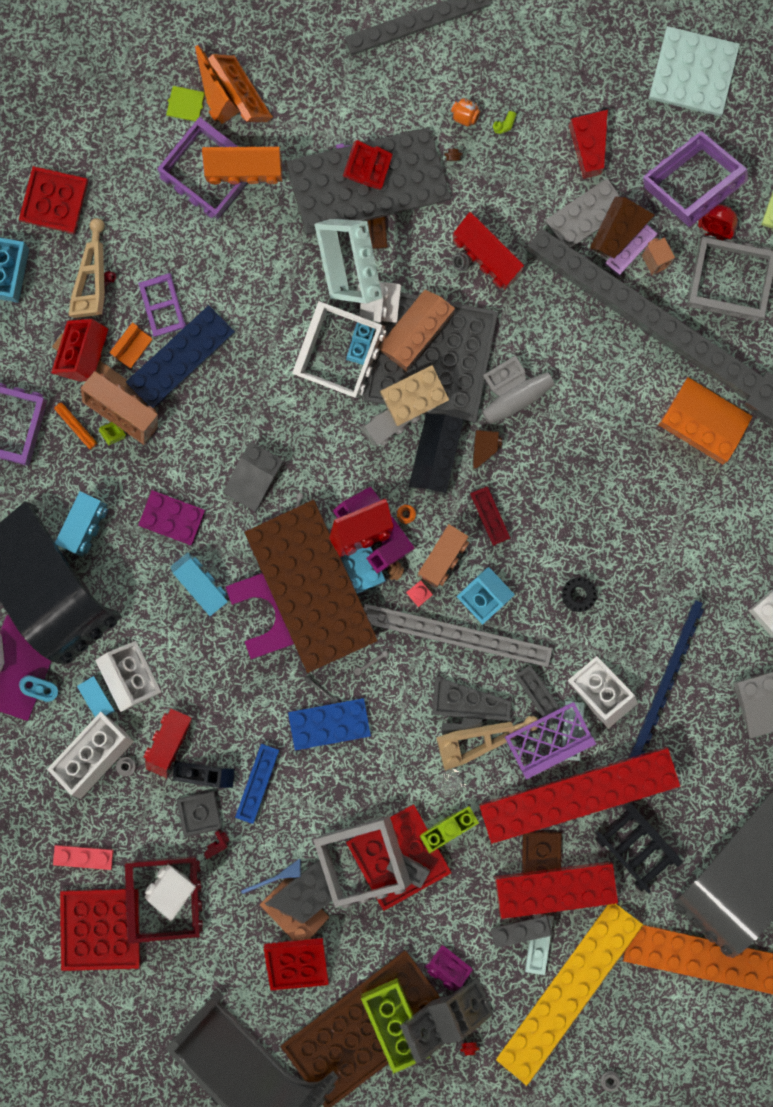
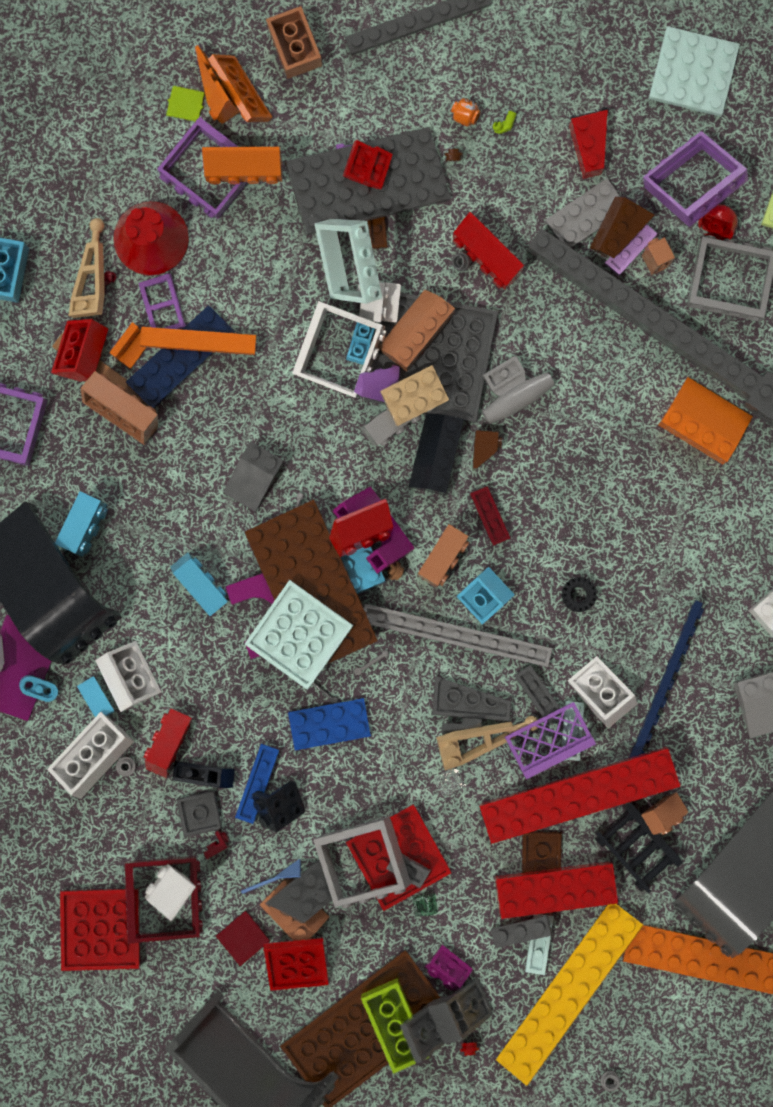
(53, 200): red plate -> none
(75, 425): orange axle -> none
(83, 857): coral plate -> none
(112, 433): lime plate -> none
(151, 238): none -> red cone
(171, 518): magenta plate -> none
(198, 340): none -> orange tile
(242, 938): none -> dark red tile
(279, 807): none -> black bracket
(294, 42): none -> nougat brick
(299, 634): none -> light aqua plate
(372, 383): none -> medium lavender slope
(410, 509): orange plate -> none
(419, 593): coral plate -> none
(425, 905): none -> clear green slope
(448, 829): lime slope -> none
(665, 813): none -> nougat brick

